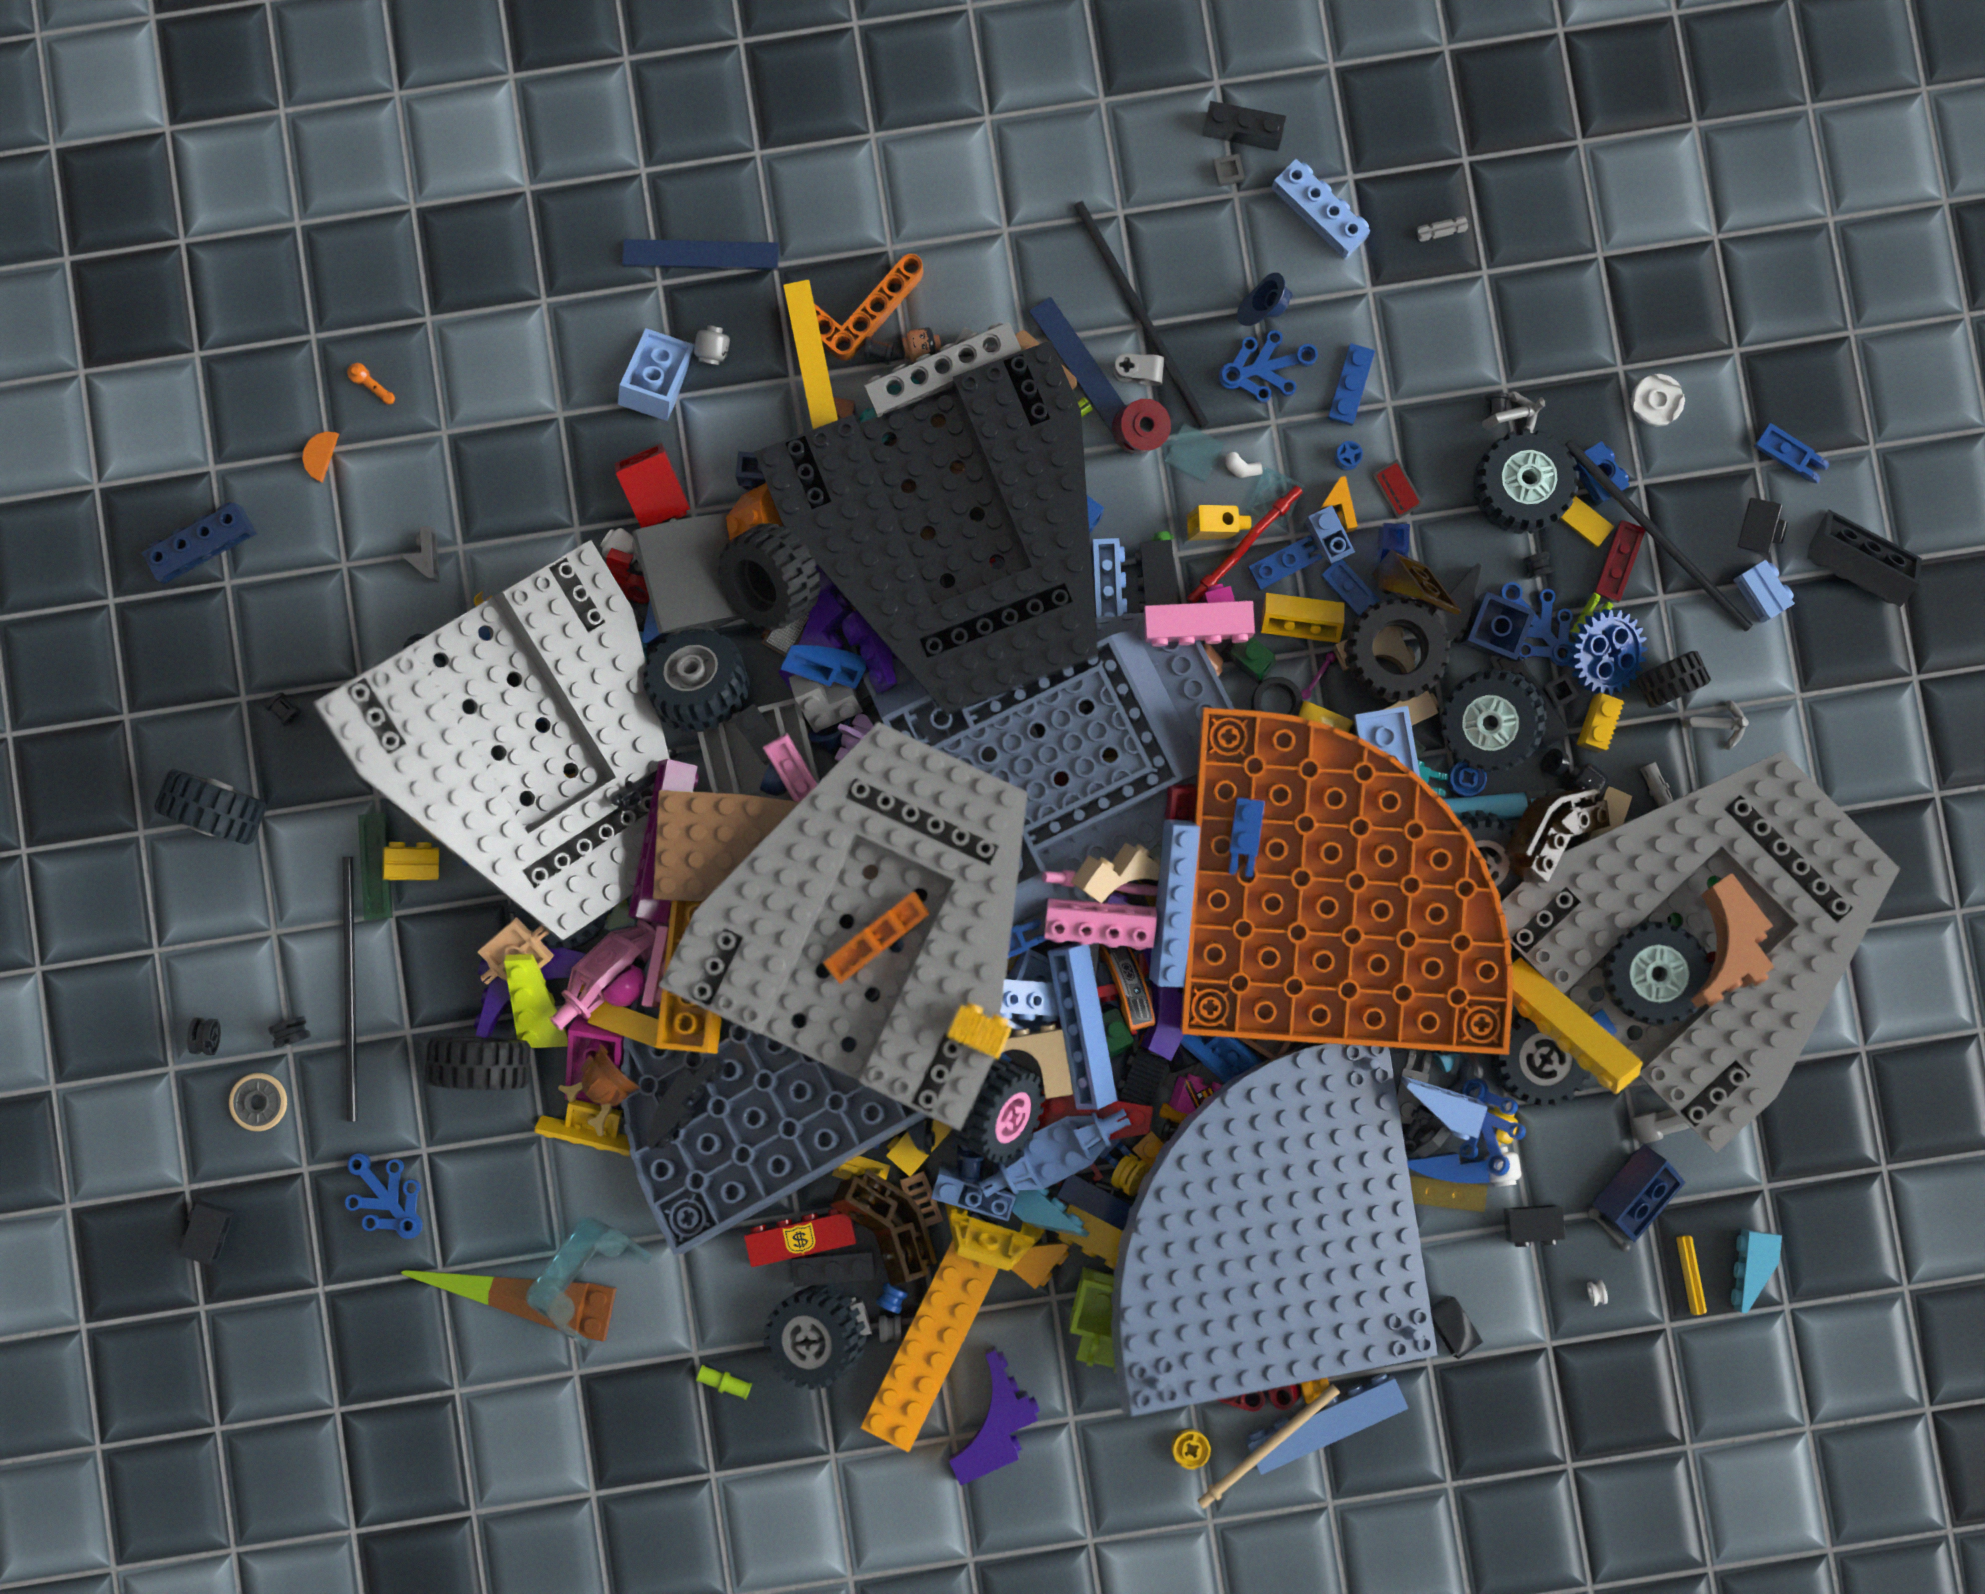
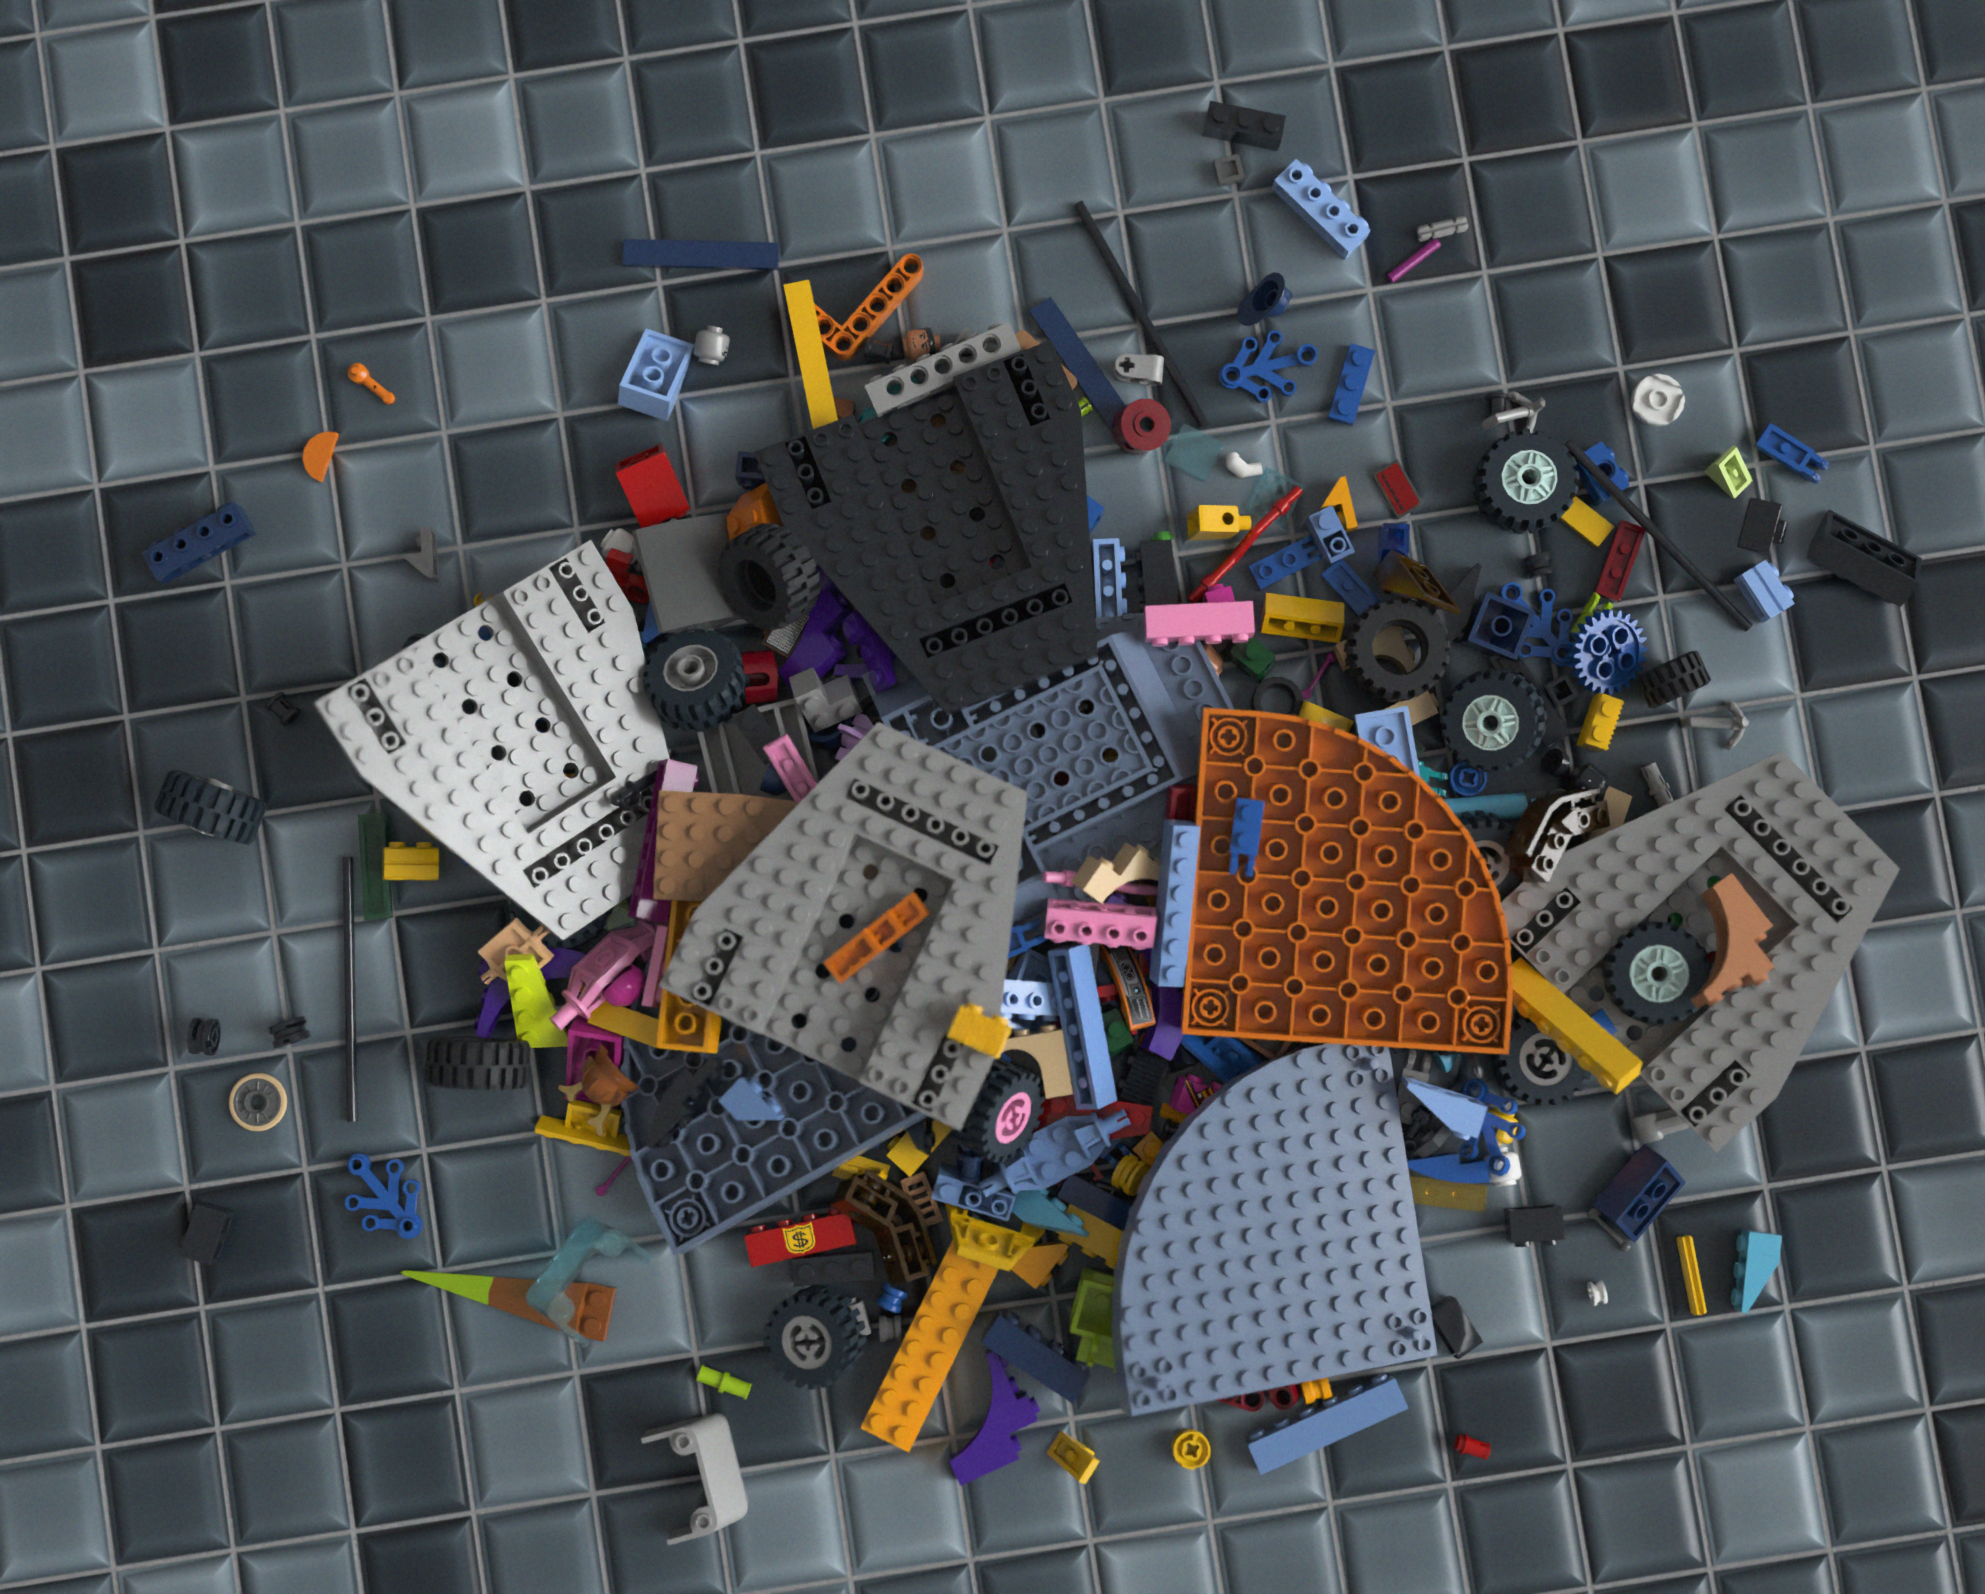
(602, 1190): none -> magenta hinge
(719, 1469): none -> light grey windscreen
(748, 1102): none -> medium blue slope
(762, 675): none -> dark red piece
(825, 664): blue slope -> none
(1035, 1355): none -> dark blue brick
(1073, 1457): none -> yellow slope
(1215, 1491): tan bar -> none
(1351, 451): blue wheel -> none
(1413, 260): none -> magenta piece
(1471, 1446): none -> red pin
(1730, 472): none -> yellowish green slope

